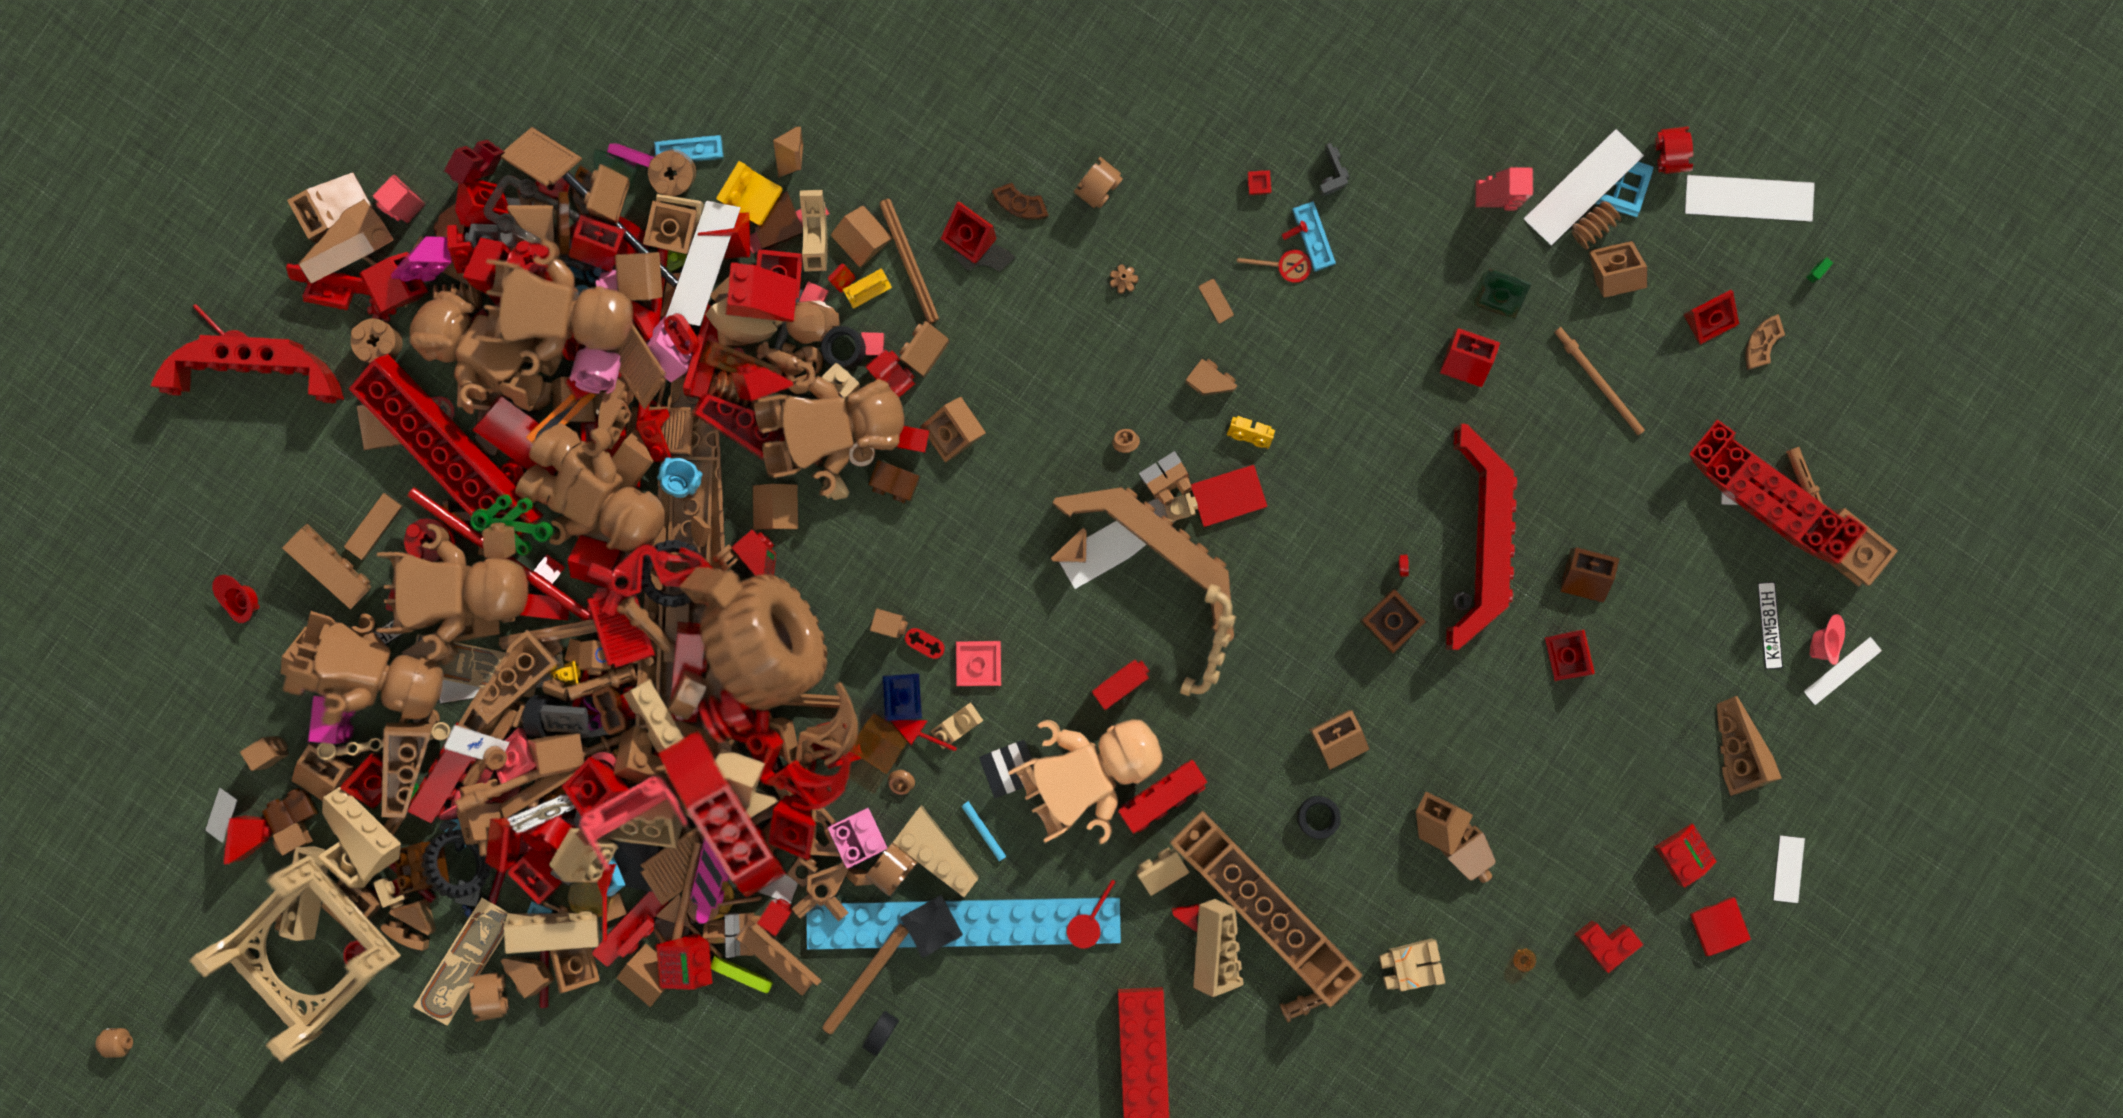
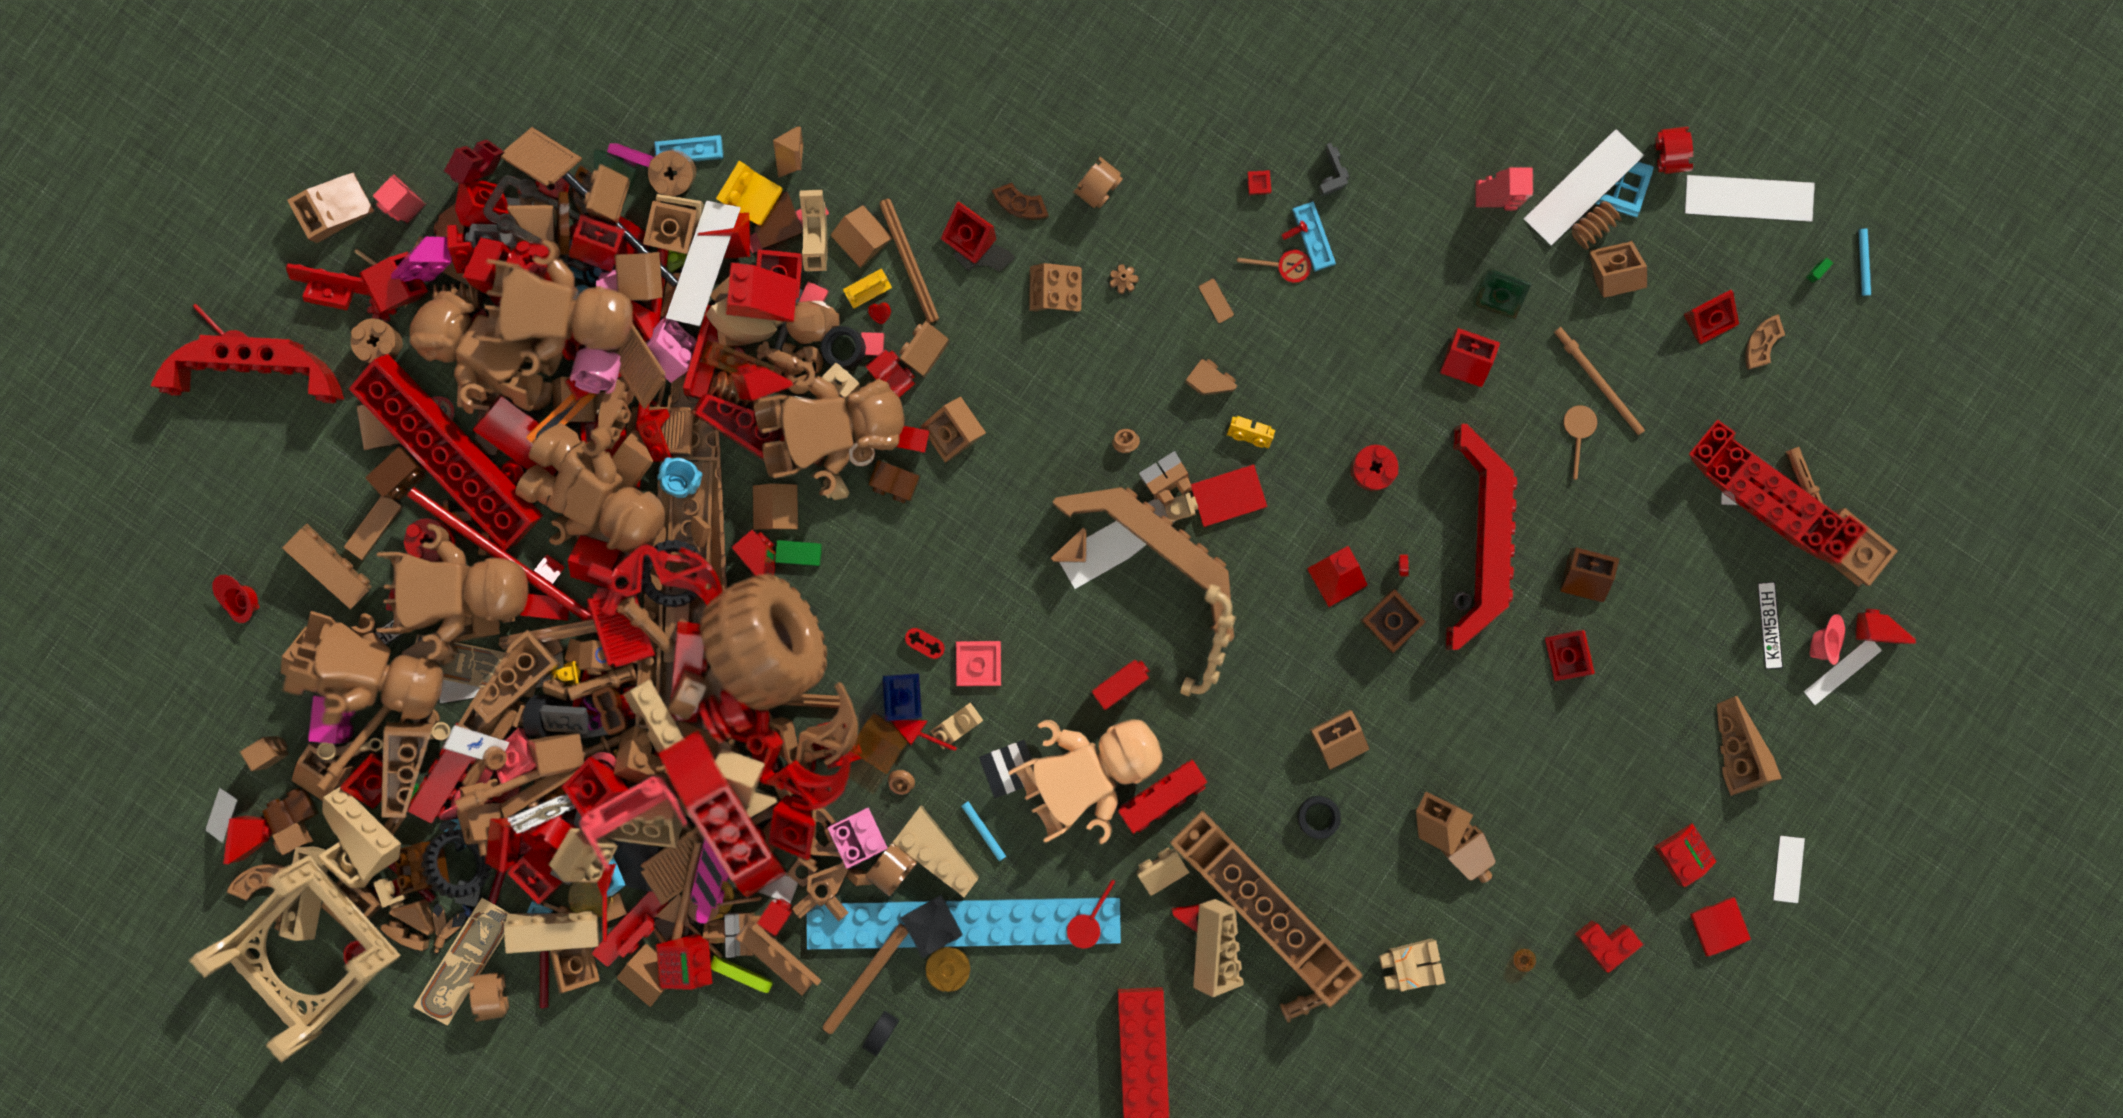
(114, 1042): medium nougat head -> none
(253, 879): none -> medium nougat tile
(336, 769): none -> medium nougat bar
(348, 240): medium nougat wedge -> none
(396, 474): none -> reddish brown brick
(445, 930): none -> medium nougat piece
(499, 541): medium nougat brick -> none
(508, 520): green plant -> none
(528, 974): medium nougat slope -> none
(681, 333): red beam -> none
(711, 586): medium nougat brick -> none
(724, 556): medium nougat wheel -> none
(798, 553): none -> green tile
(841, 277): red slope -> none
(880, 313): none -> red piece
(889, 623): medium nougat brick -> none
(948, 969): none -> pearl gold tile
(1055, 287): none -> medium nougat bracket
(1337, 576): none -> red slope
(1380, 456): none -> red brick
(1579, 423): none -> medium nougat piece
(1864, 262): none -> medium azure bar
(1881, 628): none -> red slope

